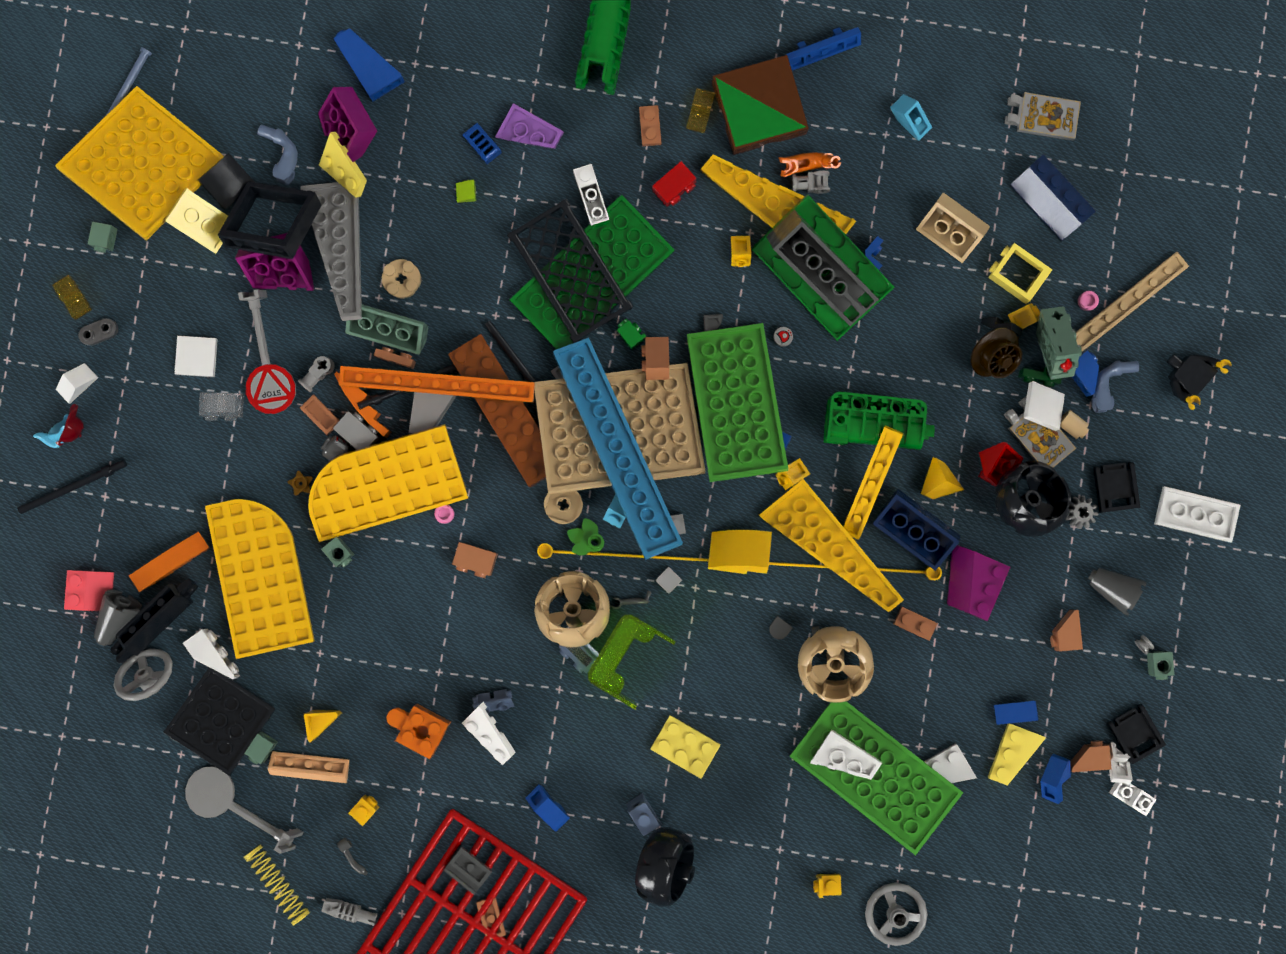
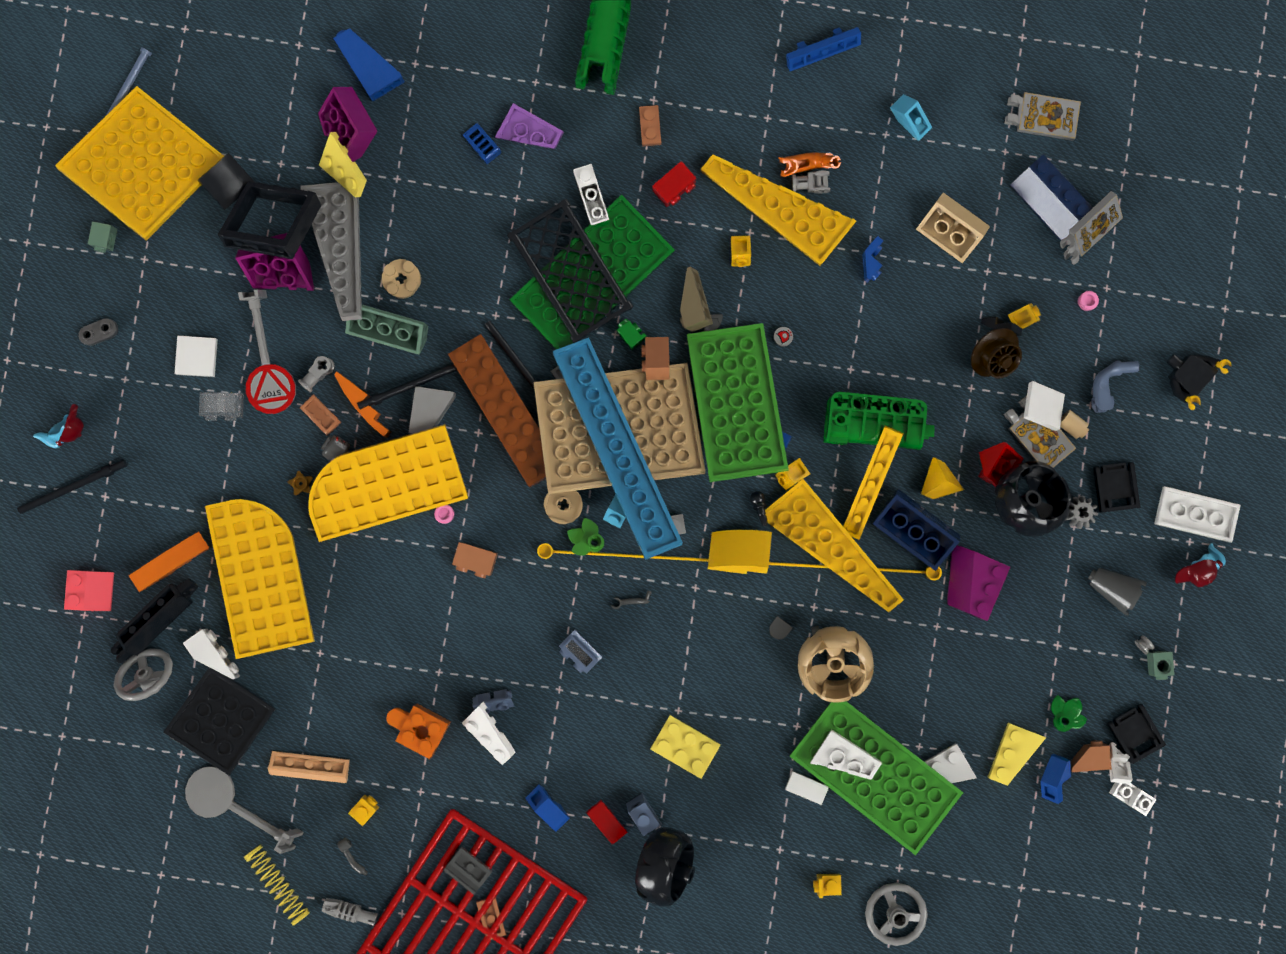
(72, 297): clear yellow slope -> none
(75, 382): white slope -> none
(114, 615): dark grey cone -> none
(197, 220): light yellow plate -> none
(260, 748): sand green brick -> none
(284, 170): sand blue piece -> none
(318, 720): yellow slope -> none
(332, 546): sand green brick -> none
(355, 431): light grey brick -> none
(402, 359): nougat plate -> none
(437, 384): orange plate -> none
(466, 191): lime slope -> none
(592, 622): tan wheel -> none
(602, 671): clear neon green windscreen -> none
(606, 822): none -> red slope
(668, 580): light grey slope -> none
(694, 305): none -> dark tan slope
(700, 110): clear yellow slope -> none
(758, 500): none -> black bar
(760, 104): tile -> none
(806, 787): none -> white tile
(822, 267): piece -> none
(915, 623): nougat plate -> none
(1016, 712): blue slope -> none
(1024, 296): light yellow window -> none
(1039, 376): dark green plate -> none
(1058, 342): sand green piece -> none
(1067, 633): nougat slope -> none
(1069, 711): none -> green plate
(1087, 373): blue slope -> none
(1092, 227): none -> light grey tile
(1130, 300): tan tile -> none
(1202, 571): none -> dark red hair

